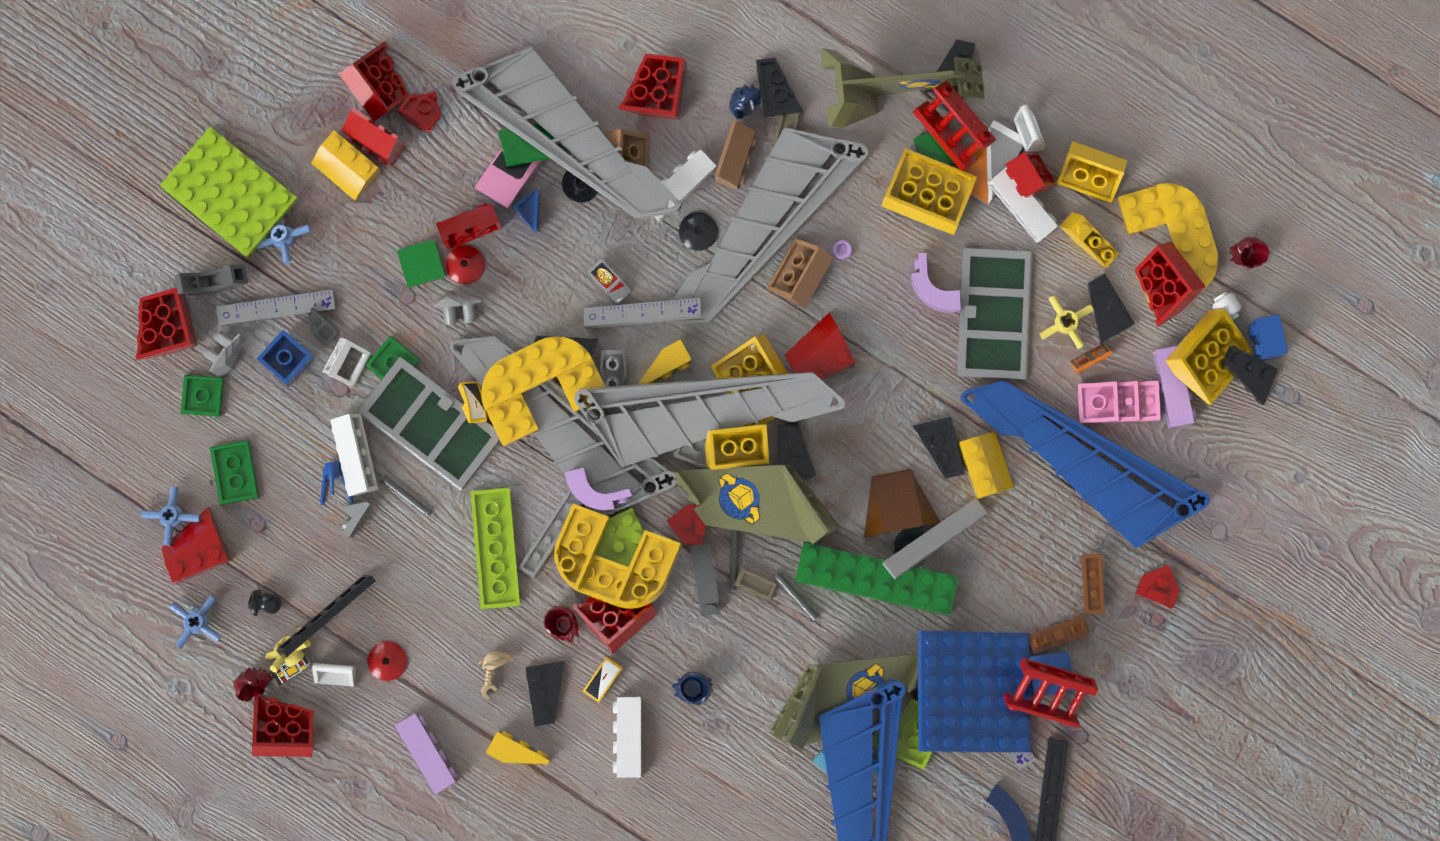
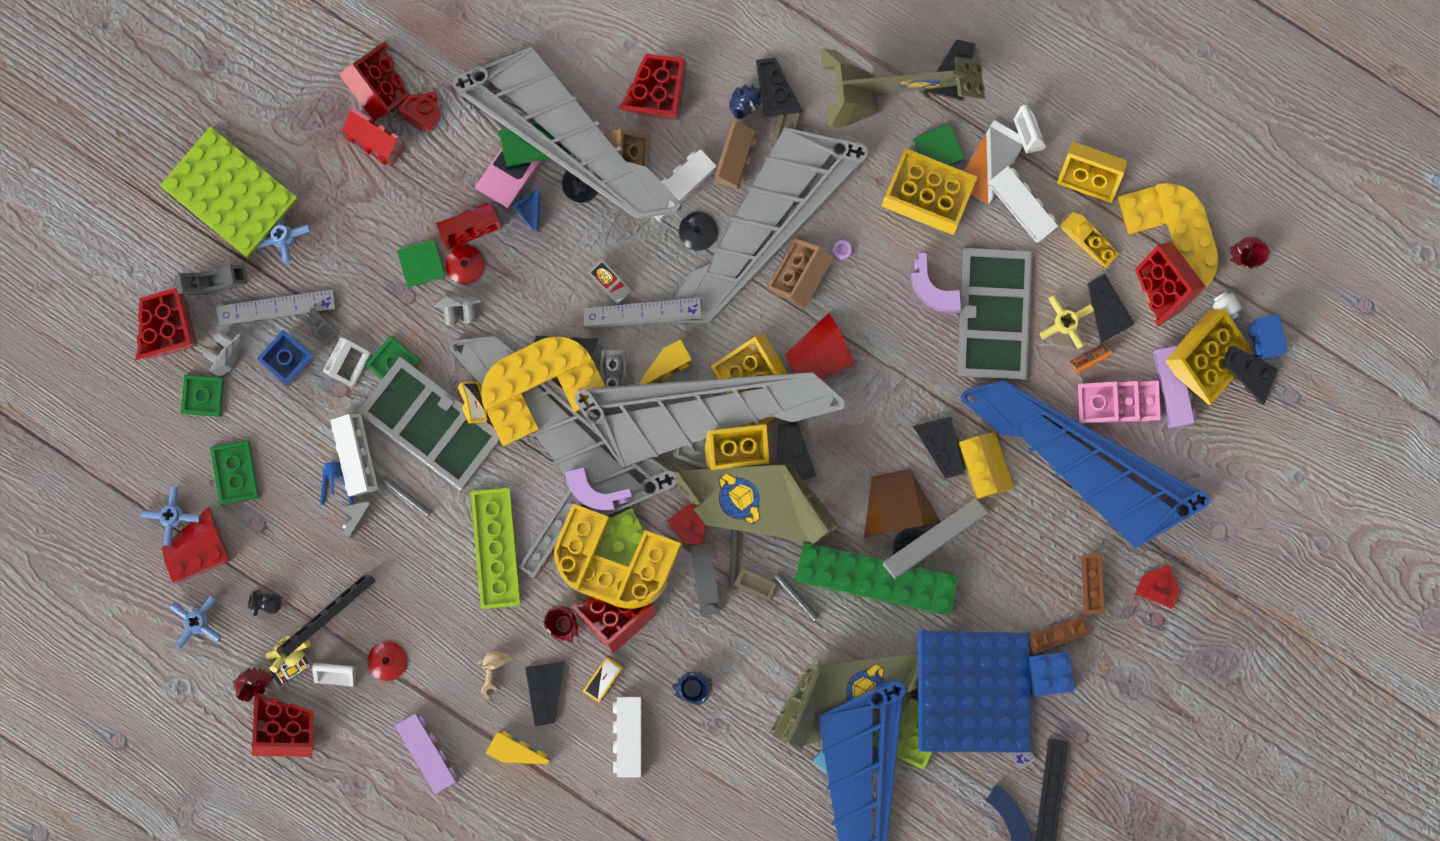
(345, 165): yellow slope -> none
(943, 133): red fence -> none
(1029, 174): red slope -> none
(1049, 675): red fence -> none

